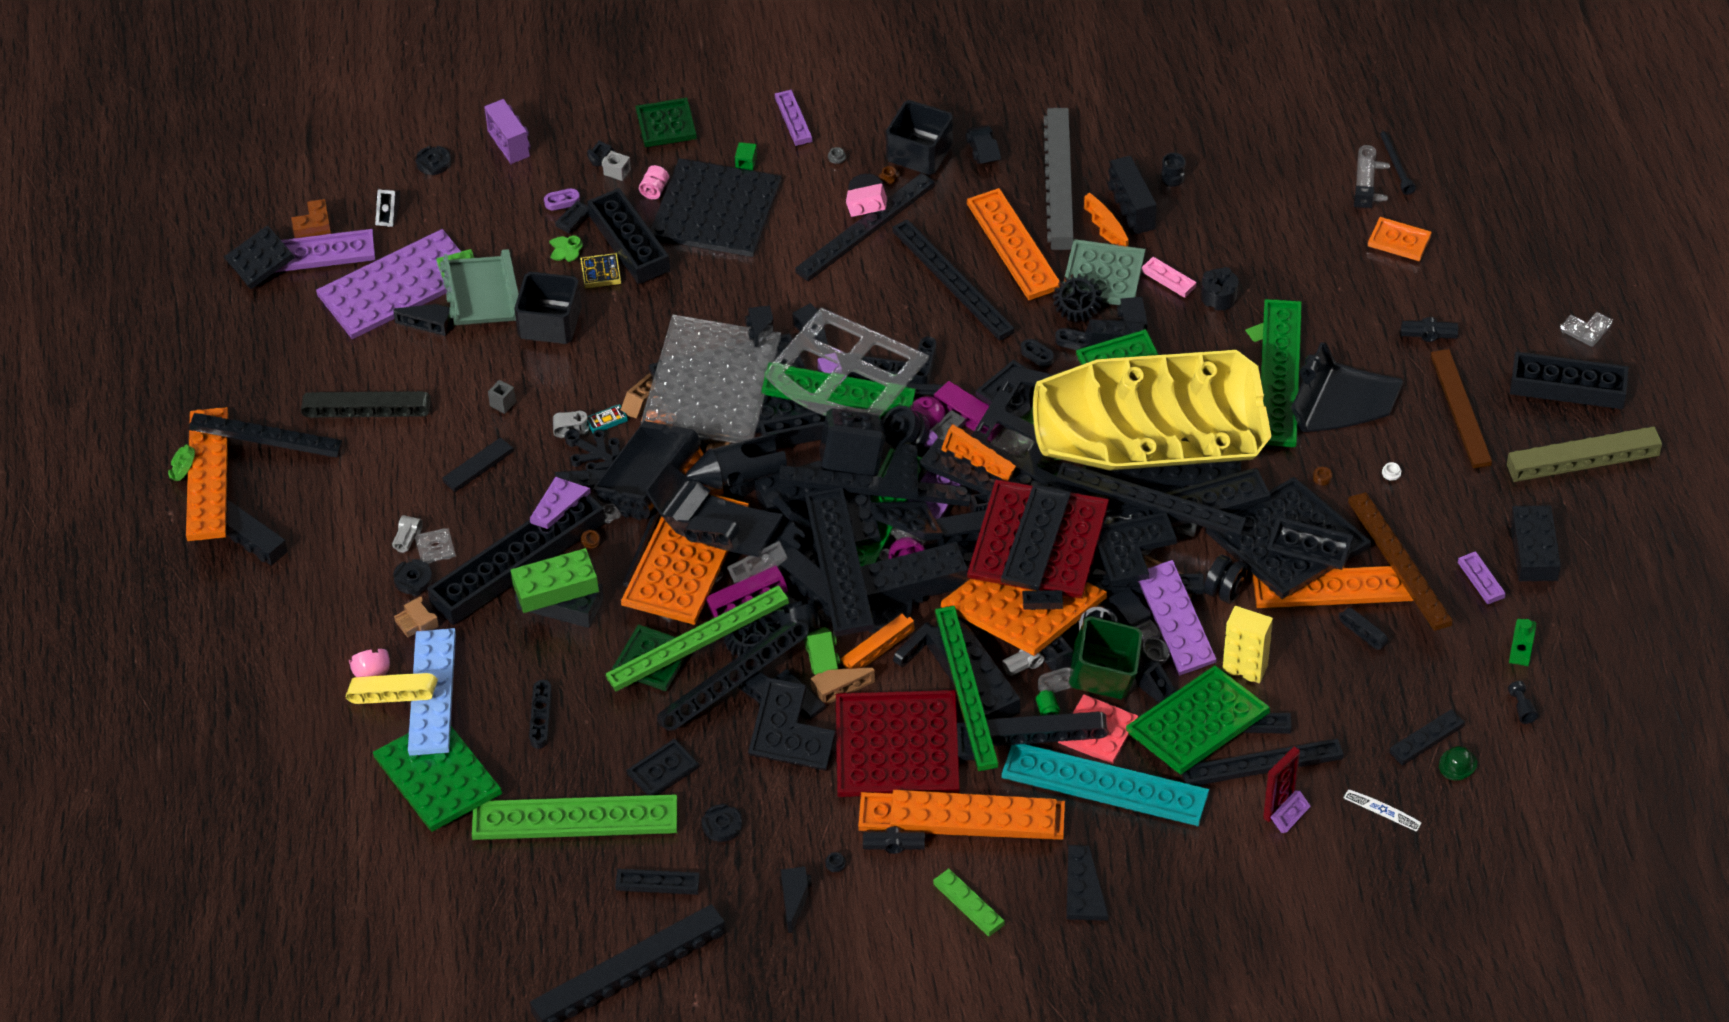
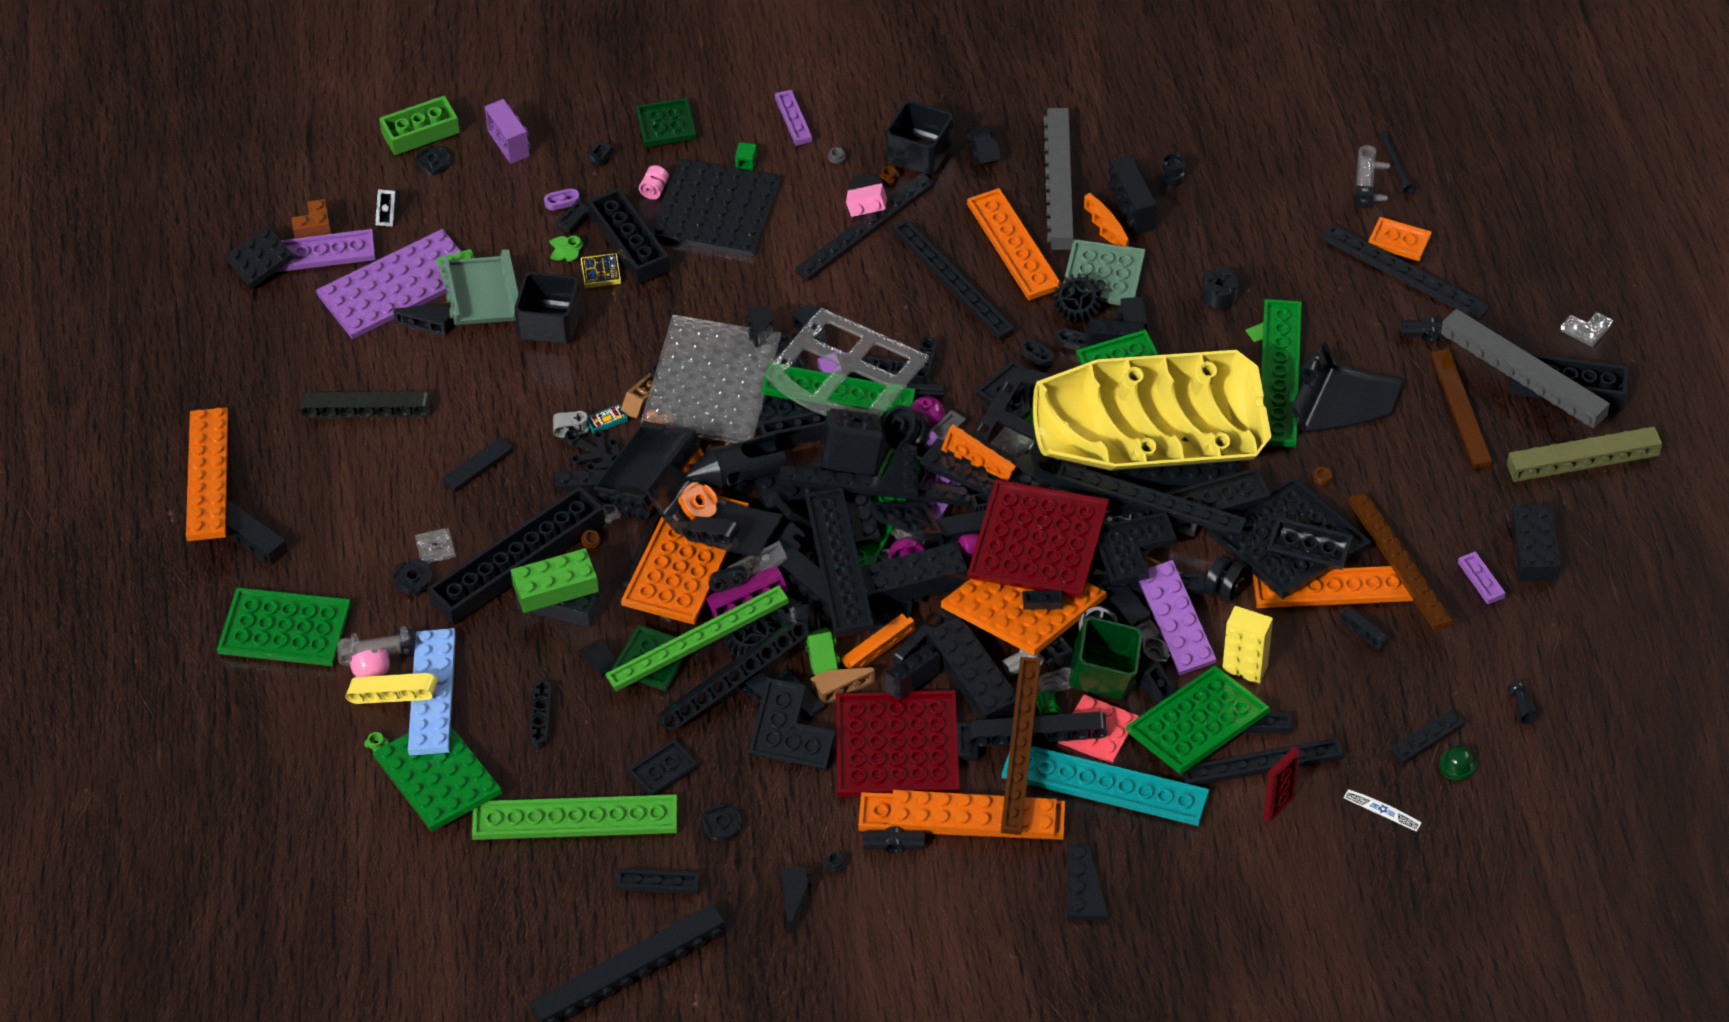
(181, 462): bright green tile -> none
(265, 435): black plate -> none
(284, 626): none -> green plate
(373, 738): none -> bright green plate
(395, 645): none -> clear piece
(407, 529): light grey piece -> none
(416, 618): medium nougat piece -> none
(419, 125): none -> bright green brick
(502, 396): dark grey brick -> none
(557, 499): medium lavender wing -> none
(598, 656): none -> black slope
(616, 165): light grey brick -> none
(689, 504): none -> orange plate
(726, 578): none -> black plate
(912, 672): none -> black brick
(966, 688): green plate -> none
(967, 406): magenta brick -> none
(967, 545): none -> magenta head
(968, 902): bright green plate -> none
(1020, 746): none -> reddish brown plate
(1036, 537): black plate -> none
(1169, 277): bright pink plate -> none
(1290, 811): medium lavender plate -> none
(1391, 471): white plate -> none
(1404, 272): none -> black plate
(1523, 635): green torso -> none
(1525, 368): none -> dark grey brick

